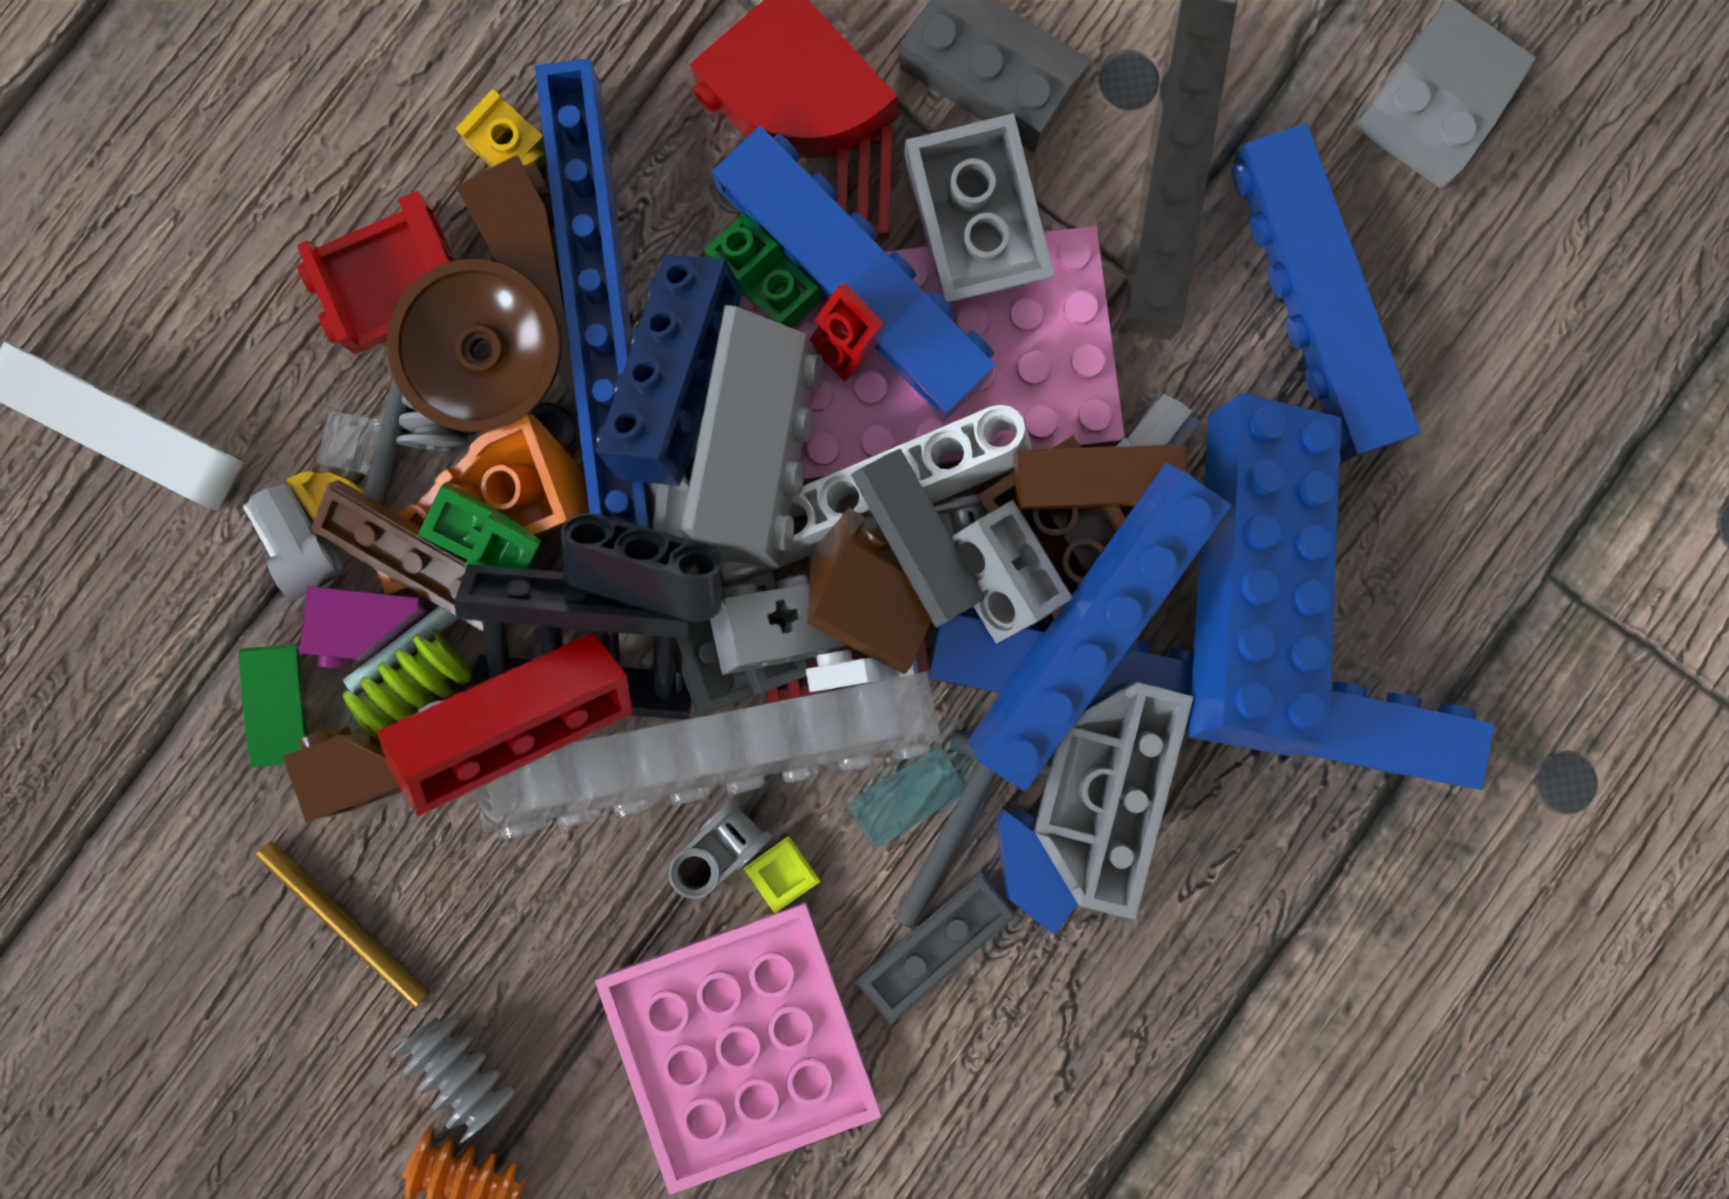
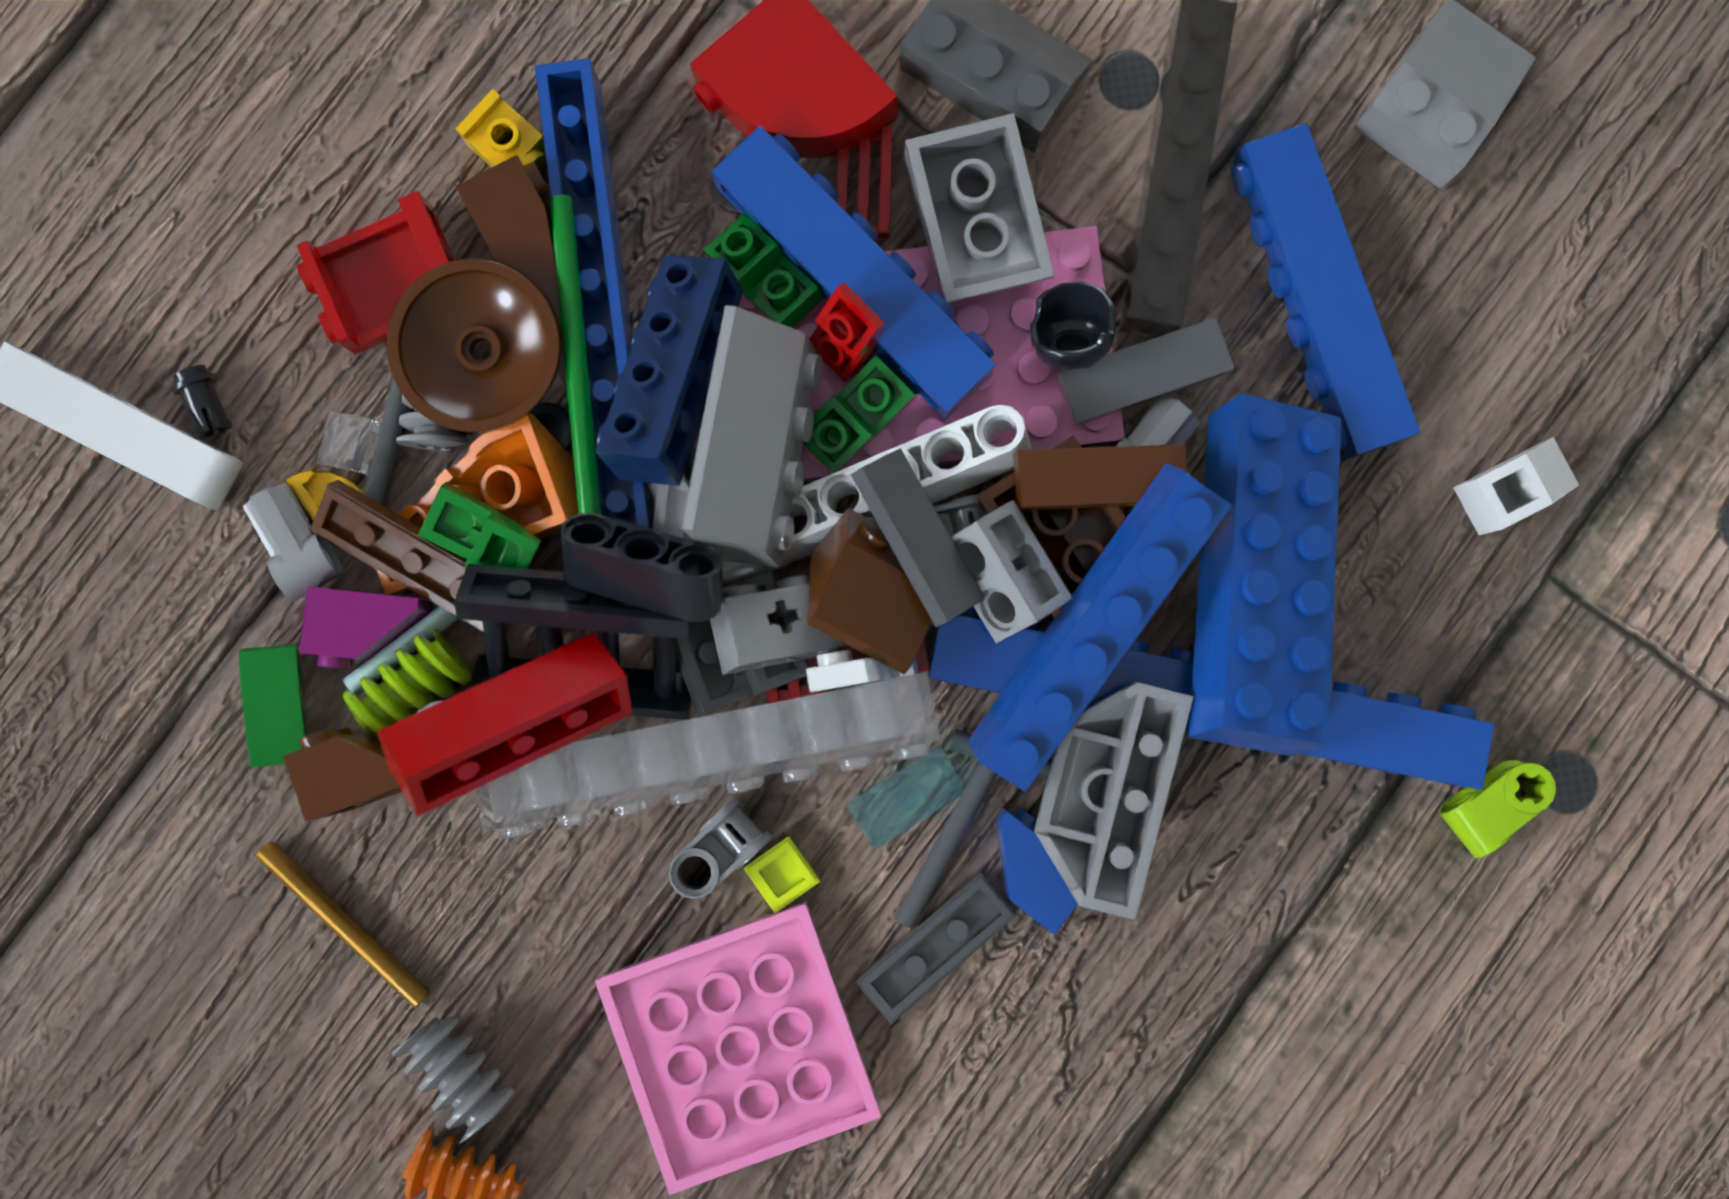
(201, 398): none -> black pin
(575, 354): none -> green piece
(859, 413): none -> green slope
(1073, 325): none -> black hair
(1146, 371): none -> dark grey tile
(1493, 815): none -> lime piece
(1516, 487): none -> white slope

